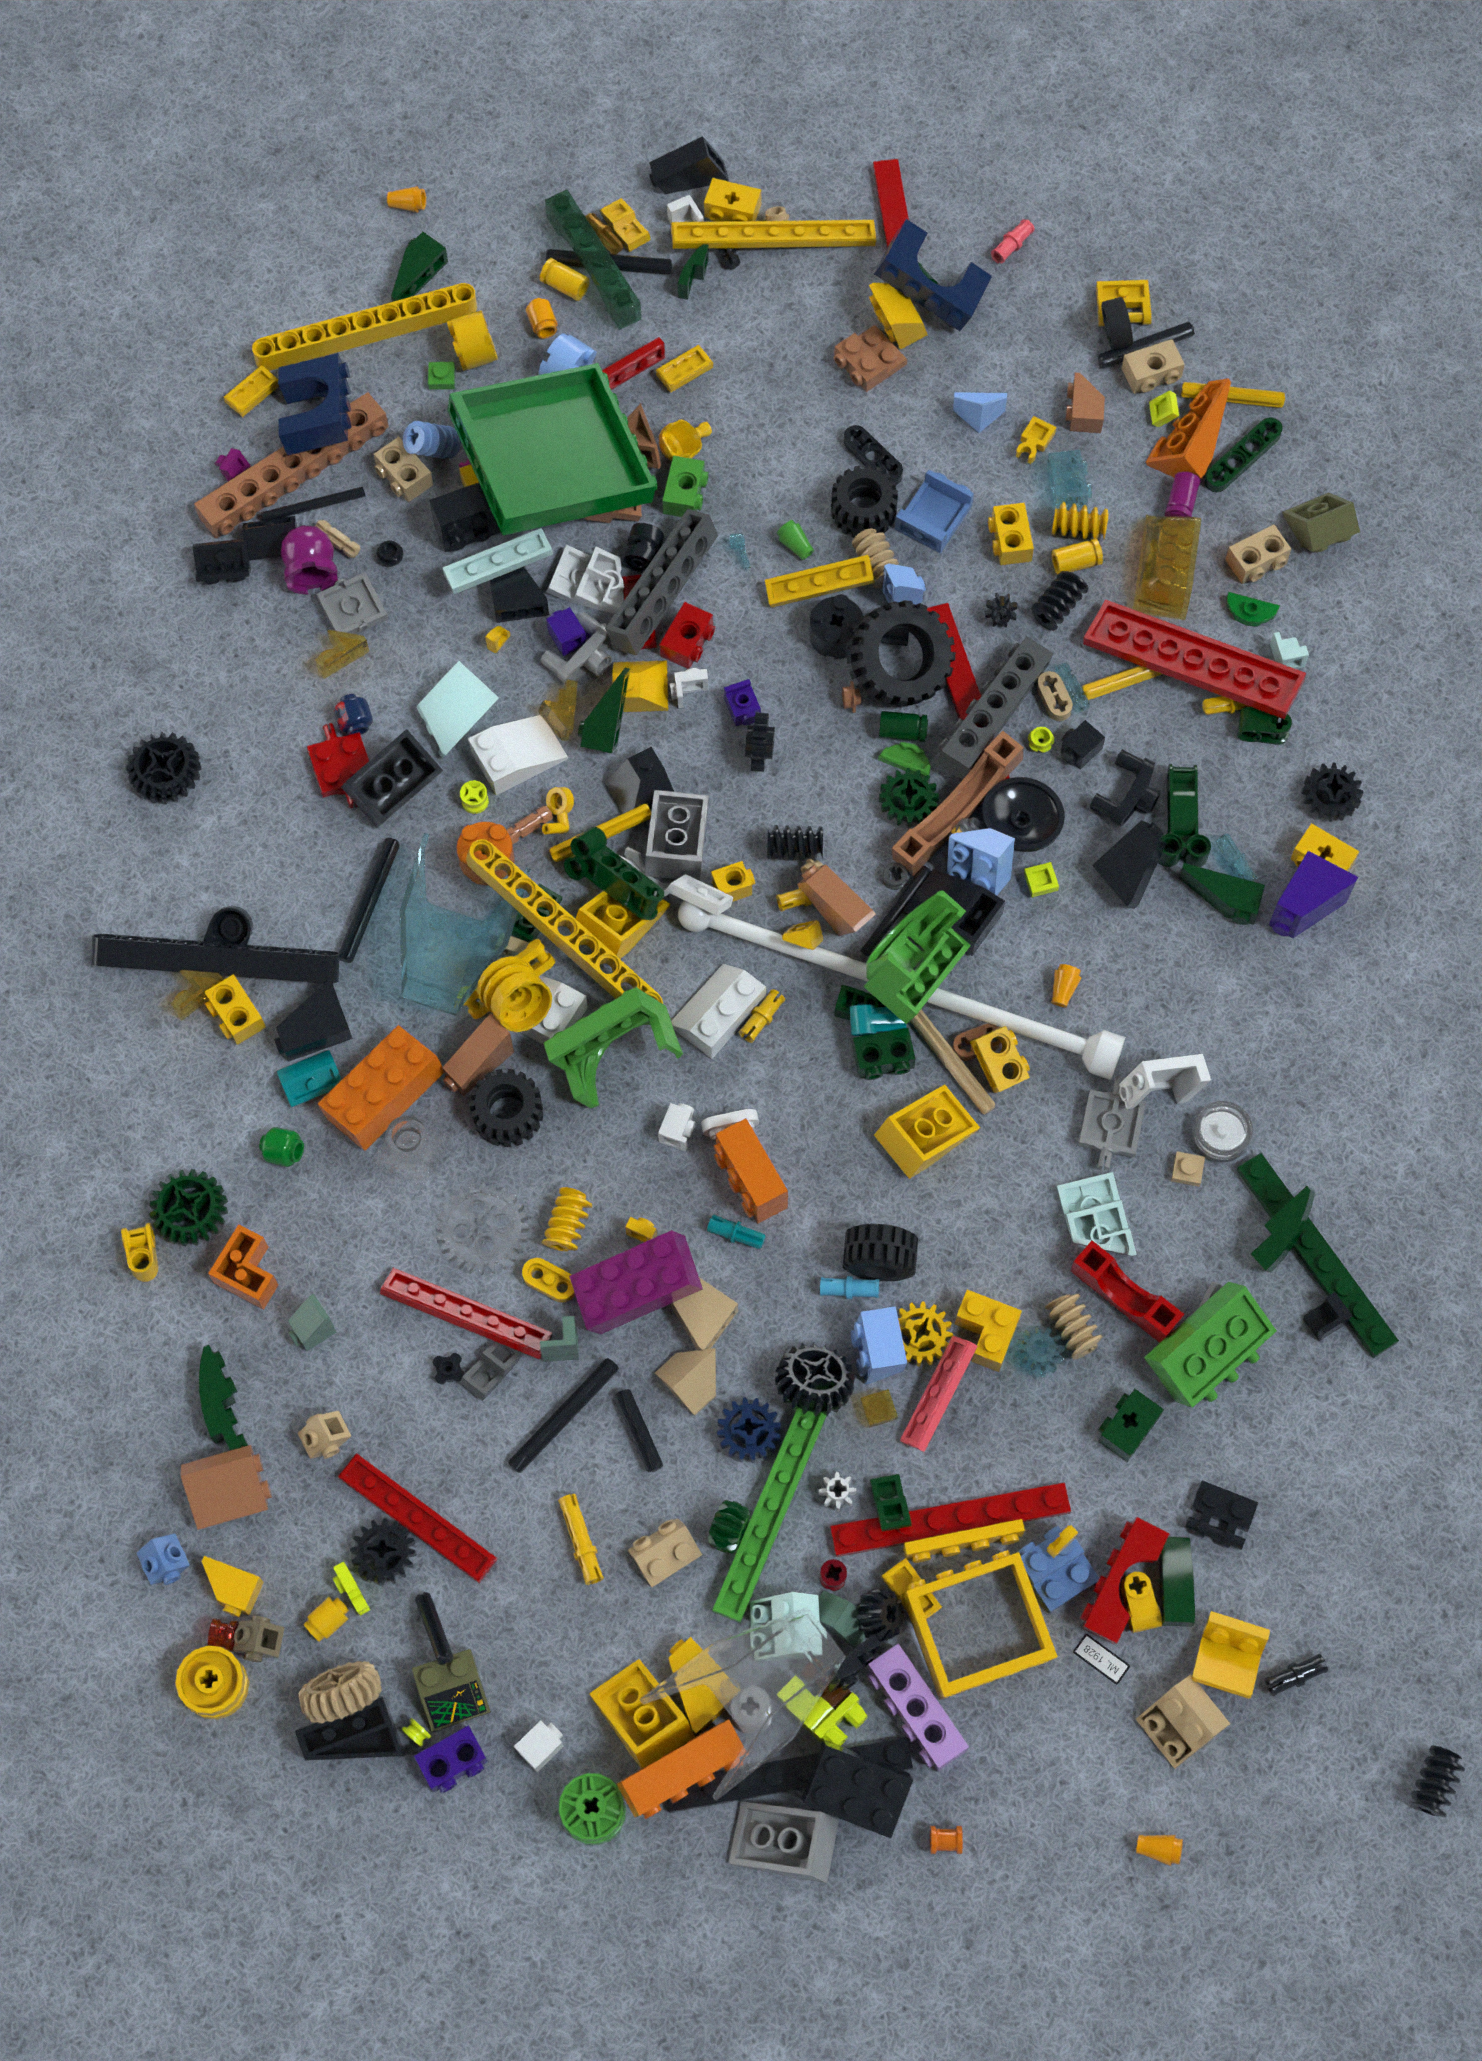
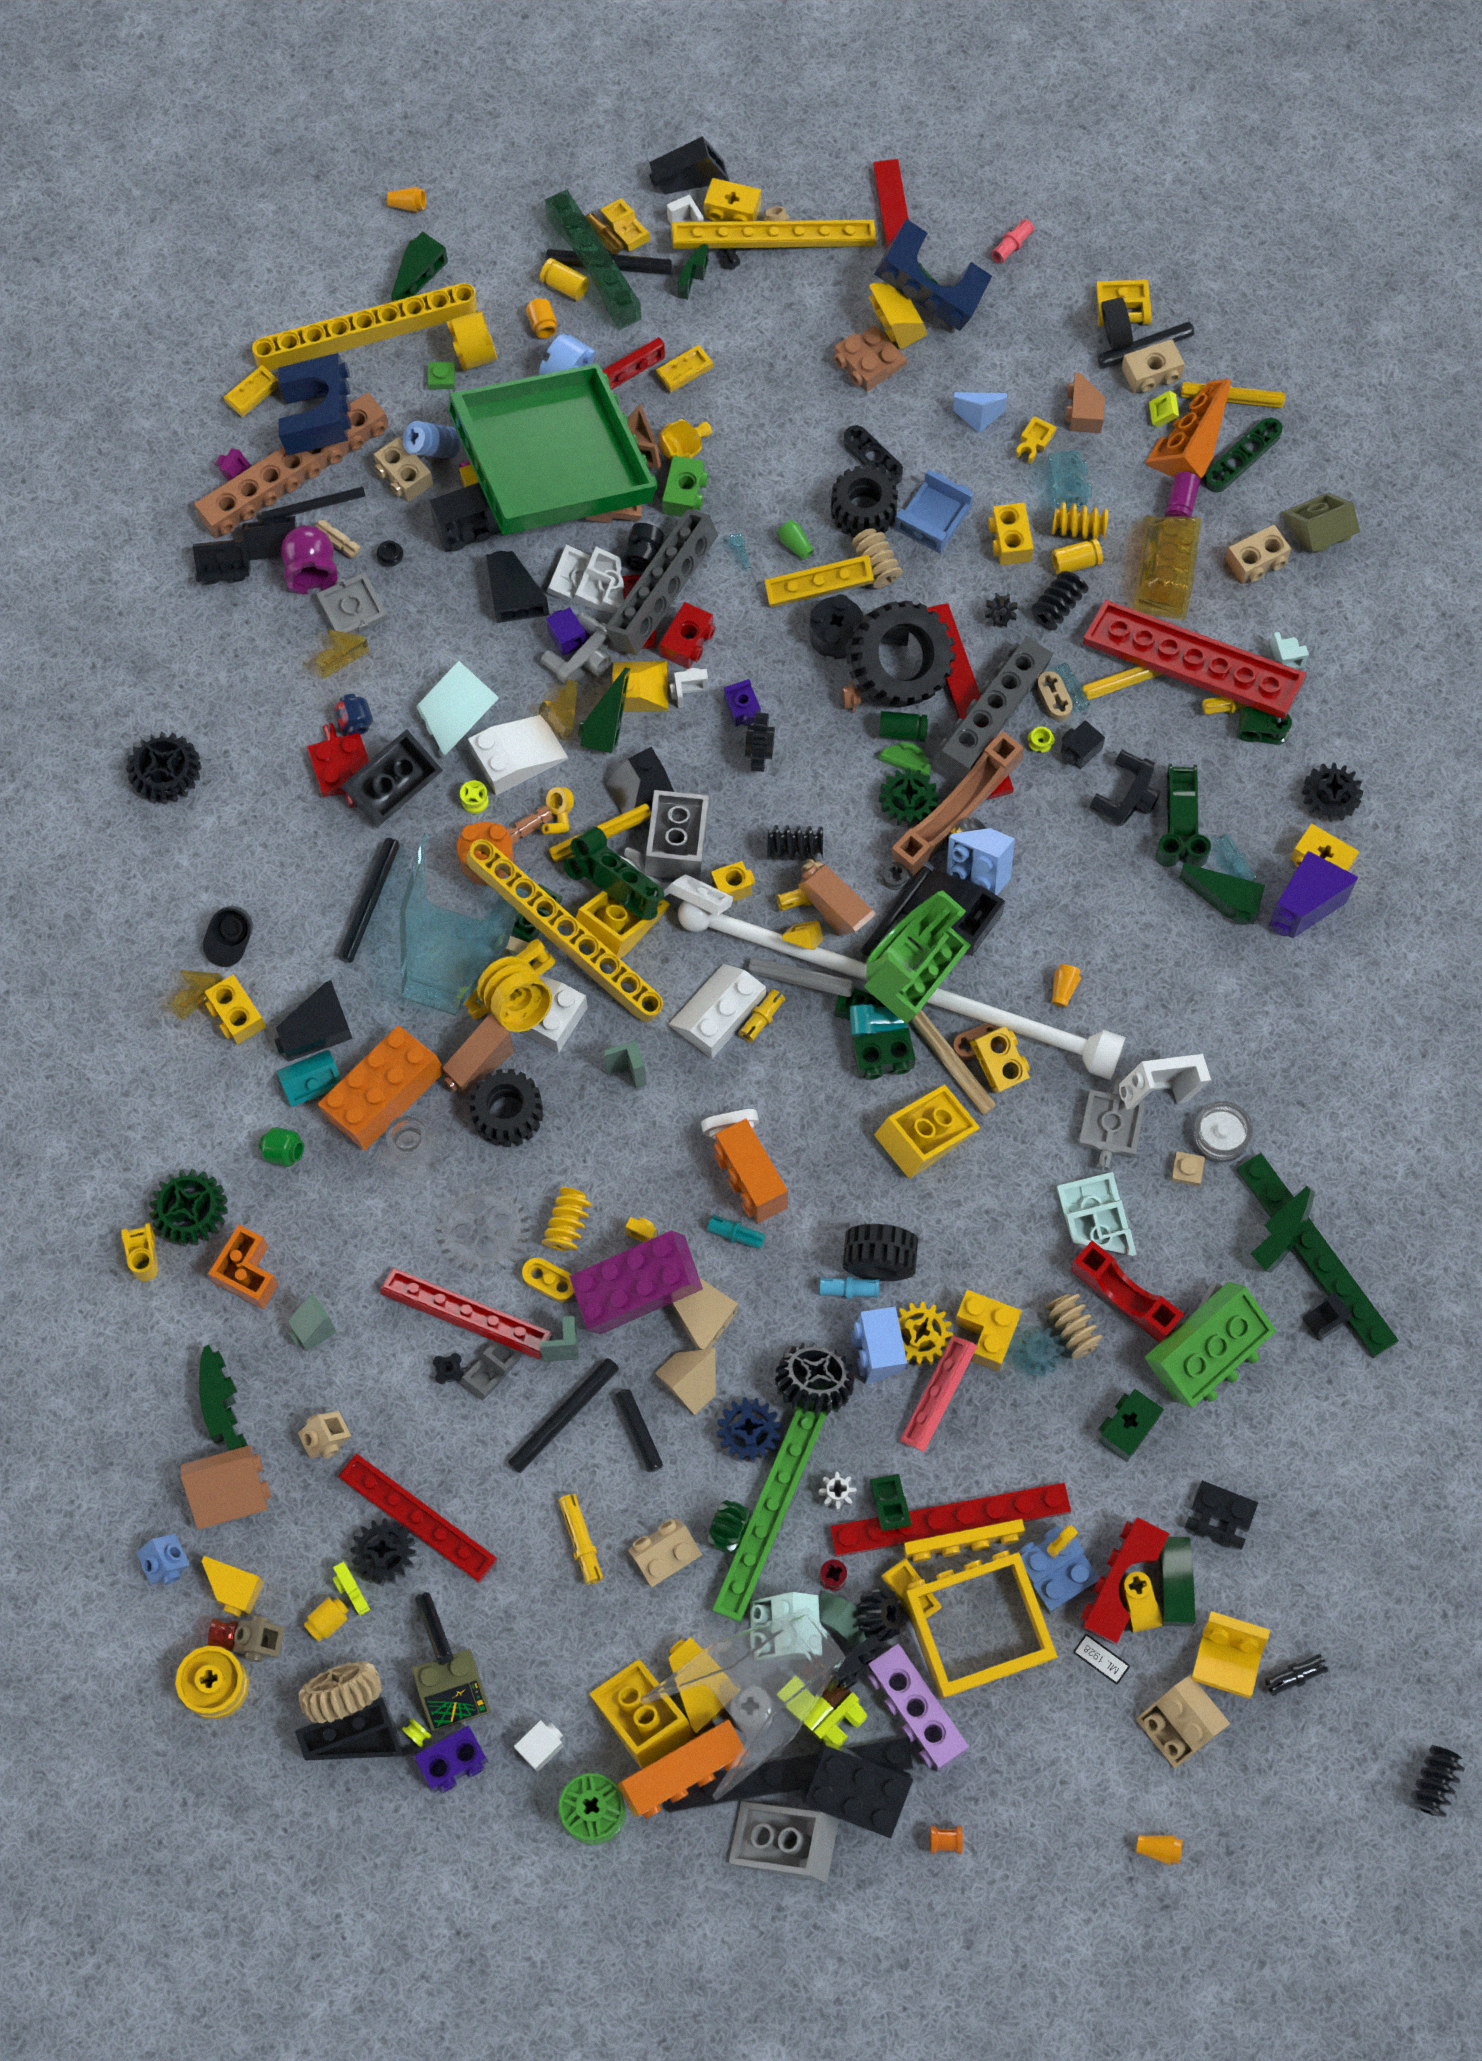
(215, 957): black beam -> none
(496, 638): yellow tile -> none
(497, 561): light aqua plate -> none
(584, 1043): bright green piece -> none
(626, 1057): none -> sand green panel
(677, 1126): white brick -> none
(801, 977): none -> light grey axle
(879, 1408): clear yellow plate -> none
(902, 584): light blue slope -> none
(1027, 802): black dish -> none
(1041, 879): neon yellow plate -> none
(1131, 862): black slope -> none
(1250, 610): green plate -> none

